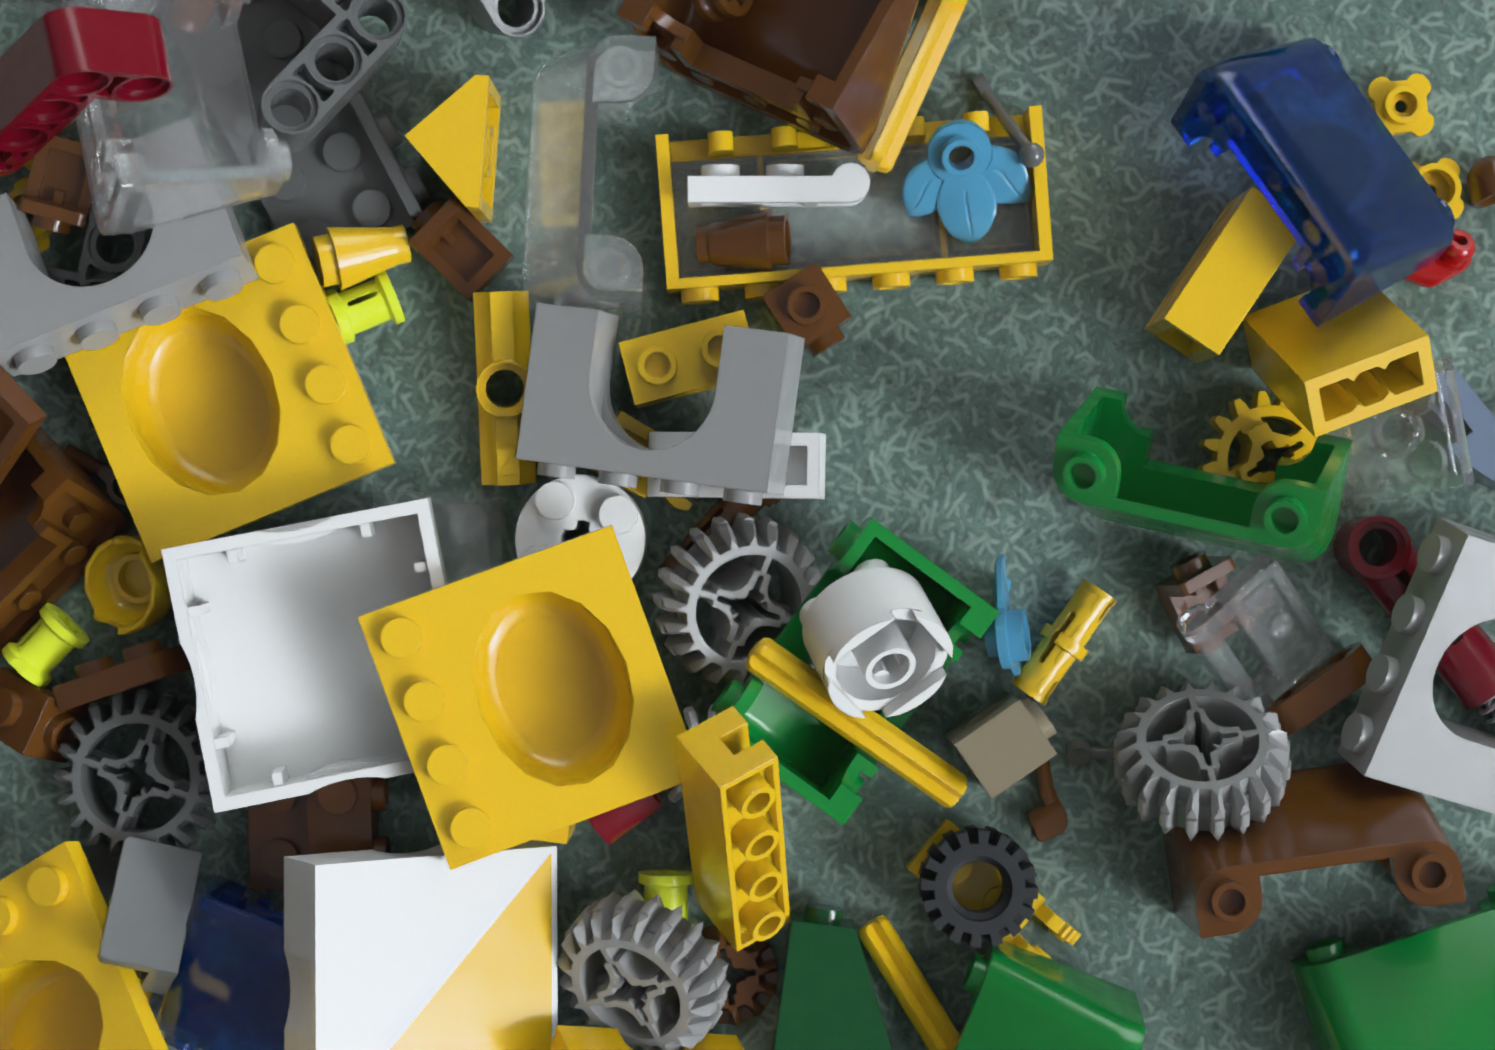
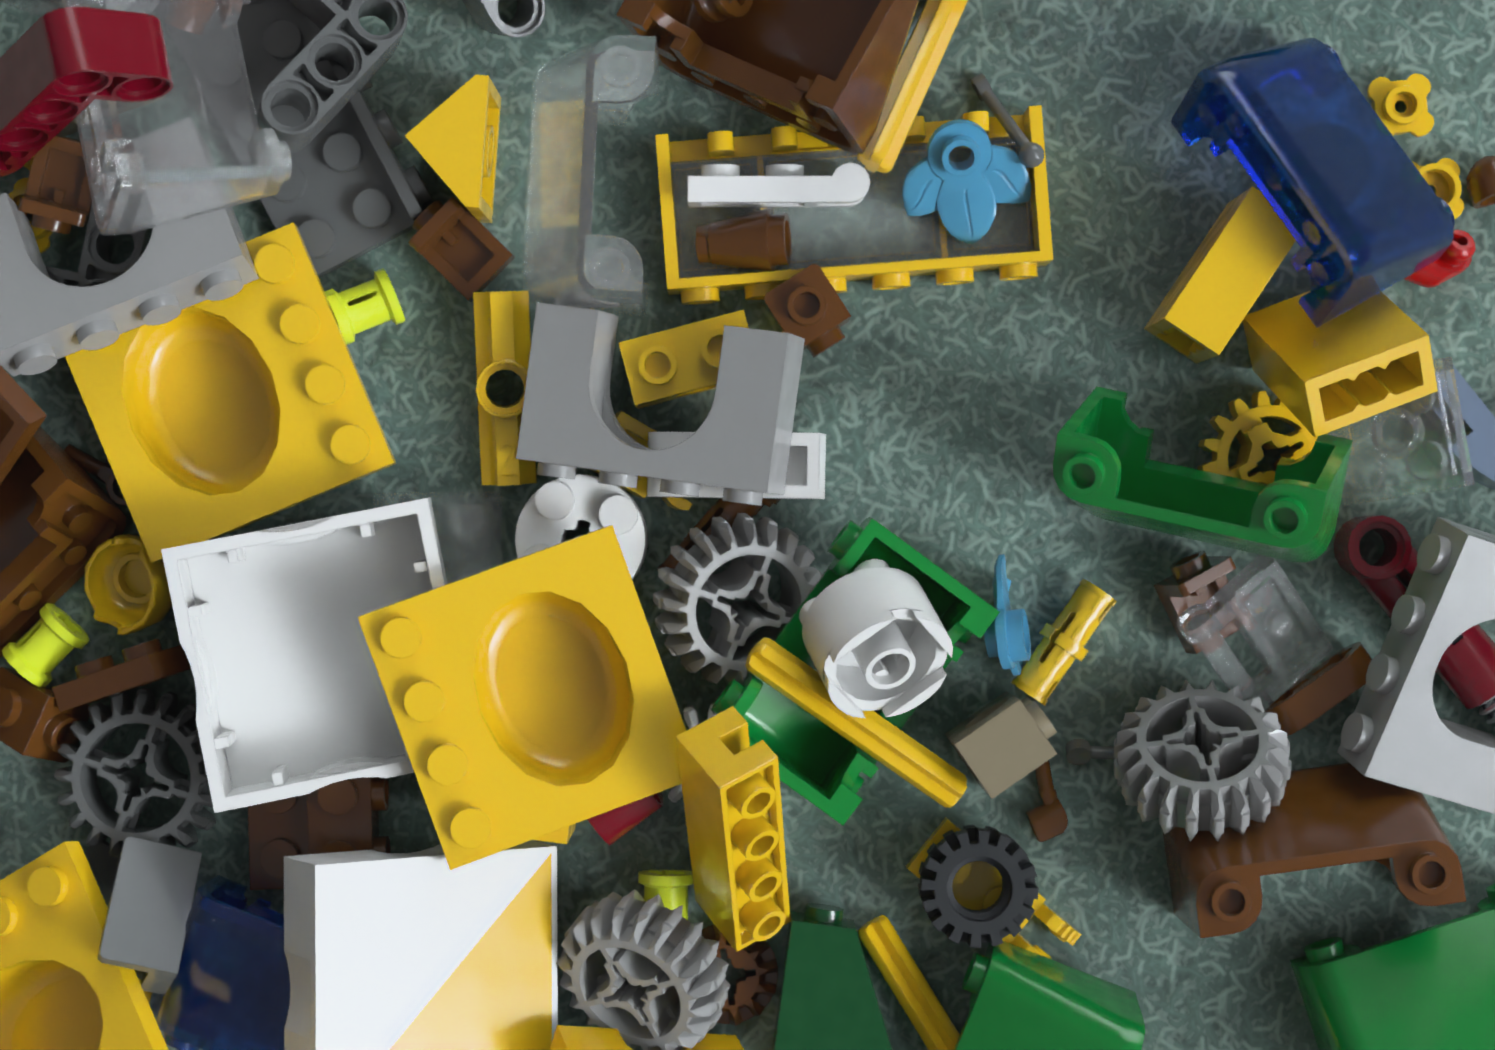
(357, 253): yellow cone -> none

